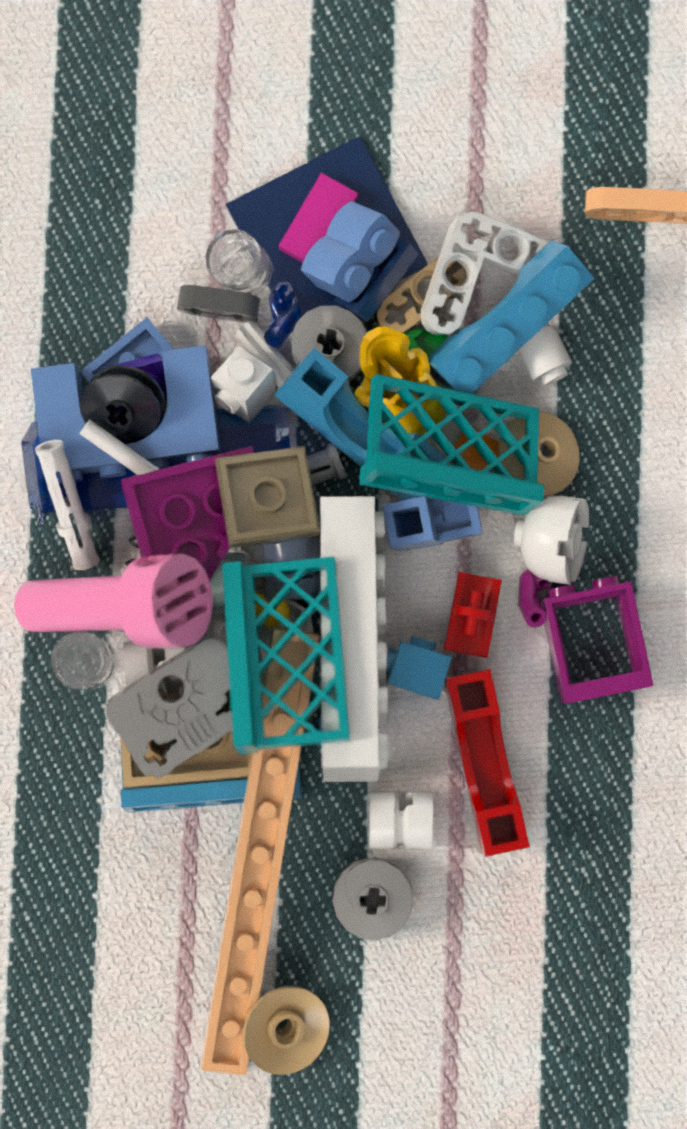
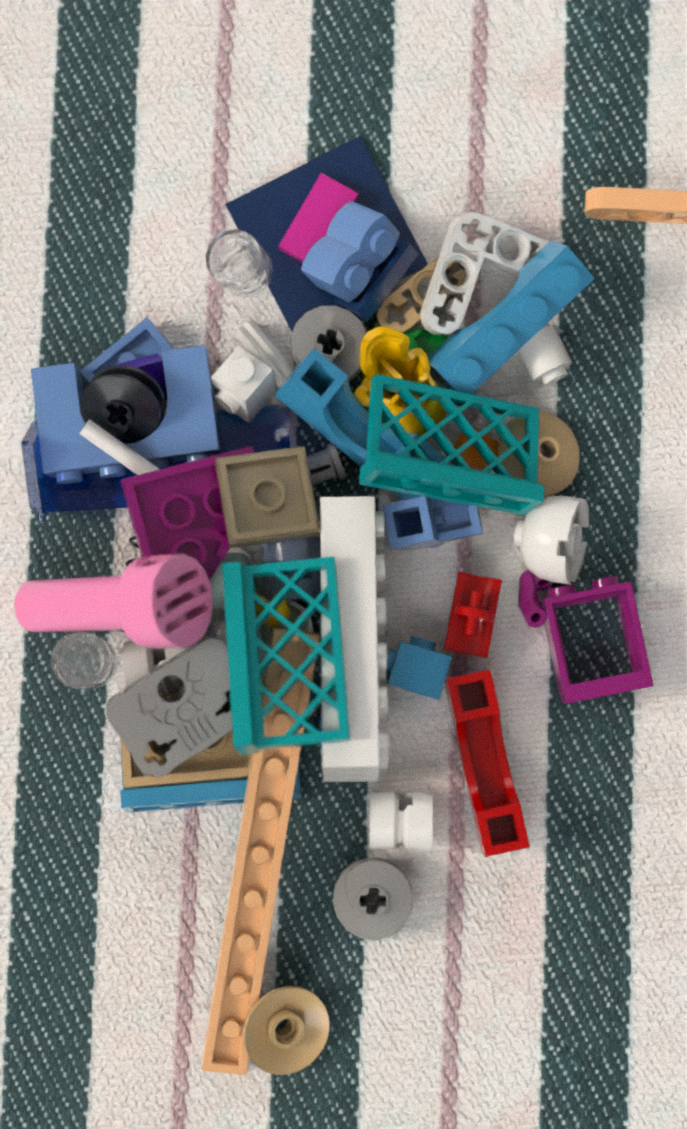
(82, 549): white pin -> none
(218, 303): dark grey beam -> none
(285, 314): clear blue arm -> none

